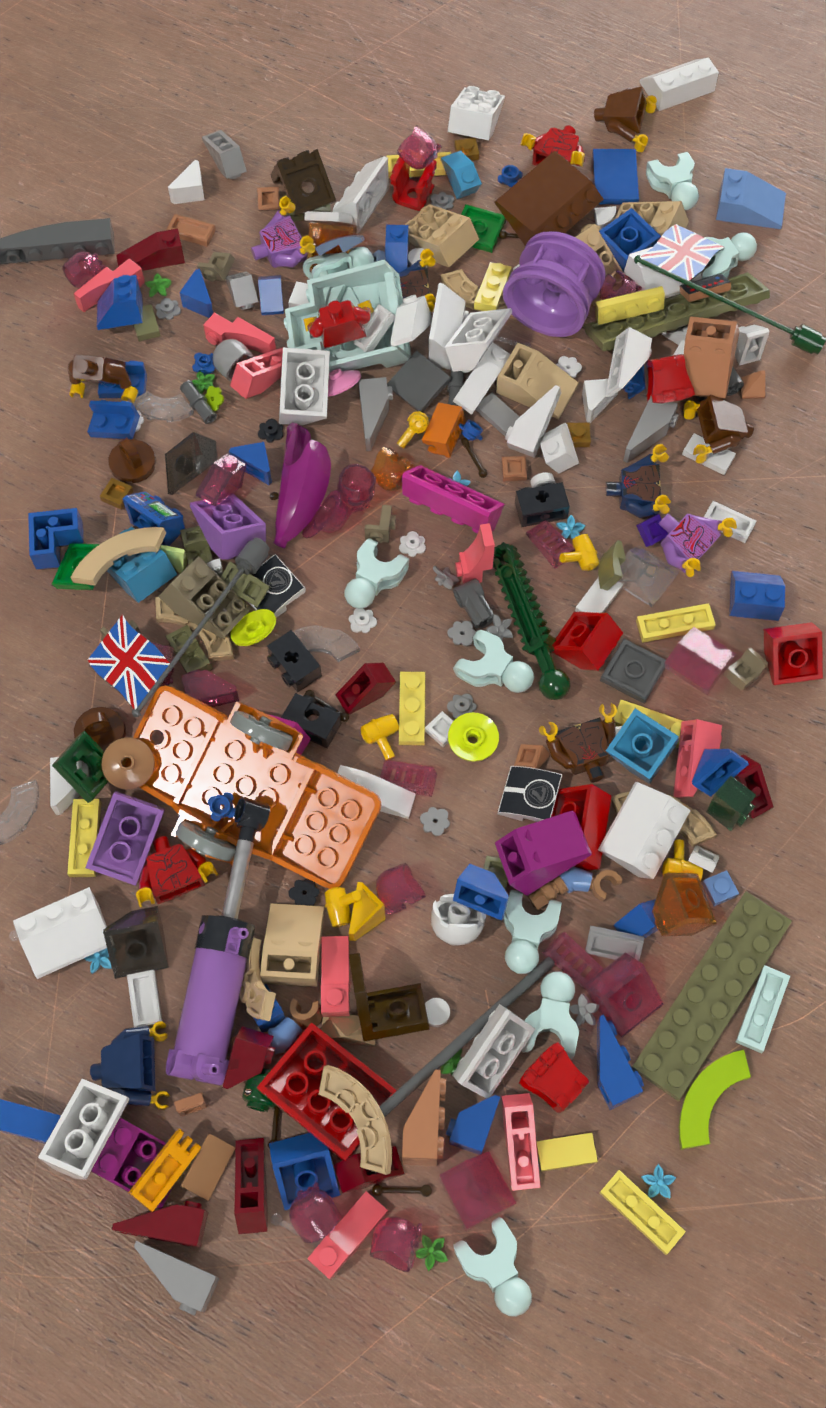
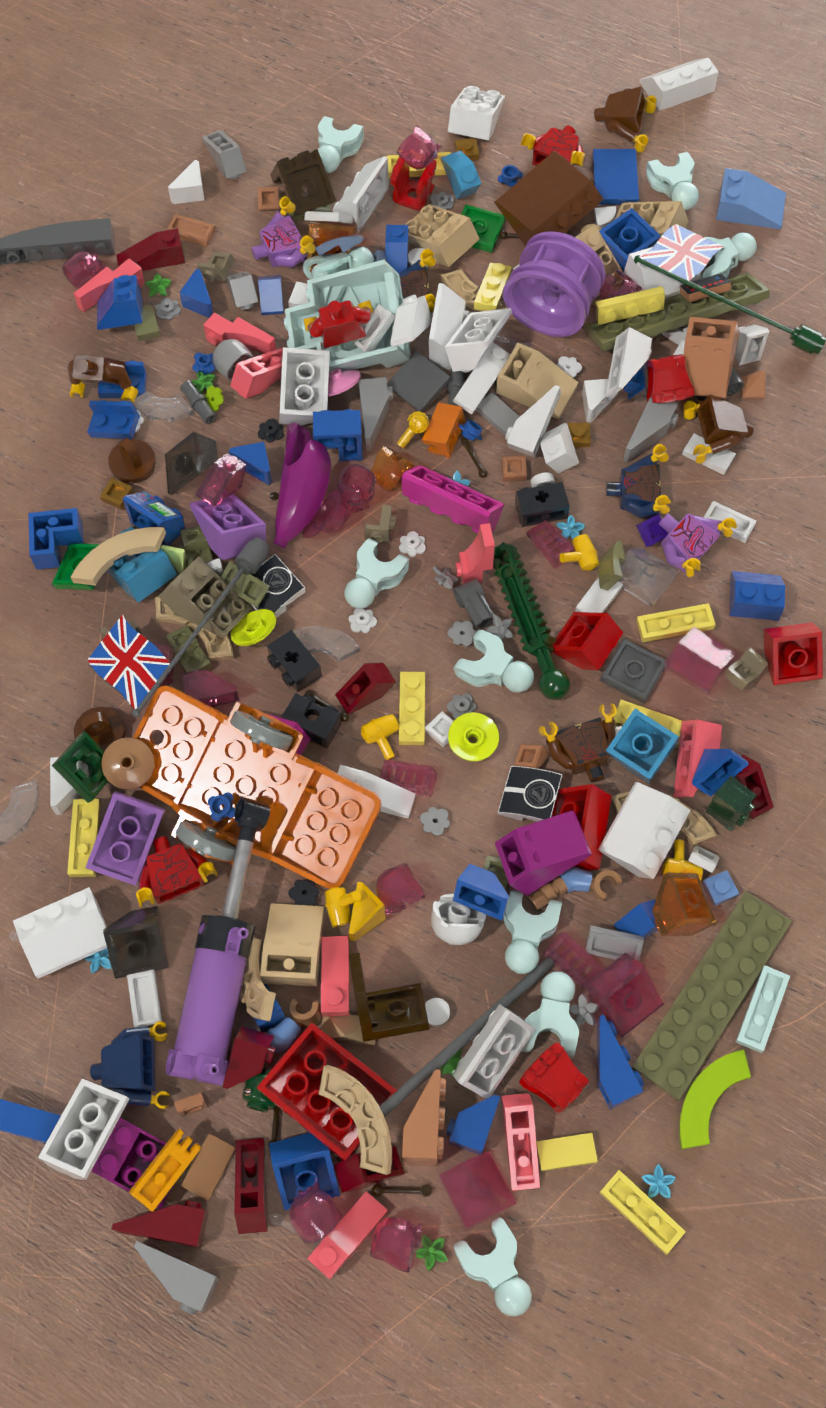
(337, 144): none -> light aqua piece
(340, 431): none -> blue brick

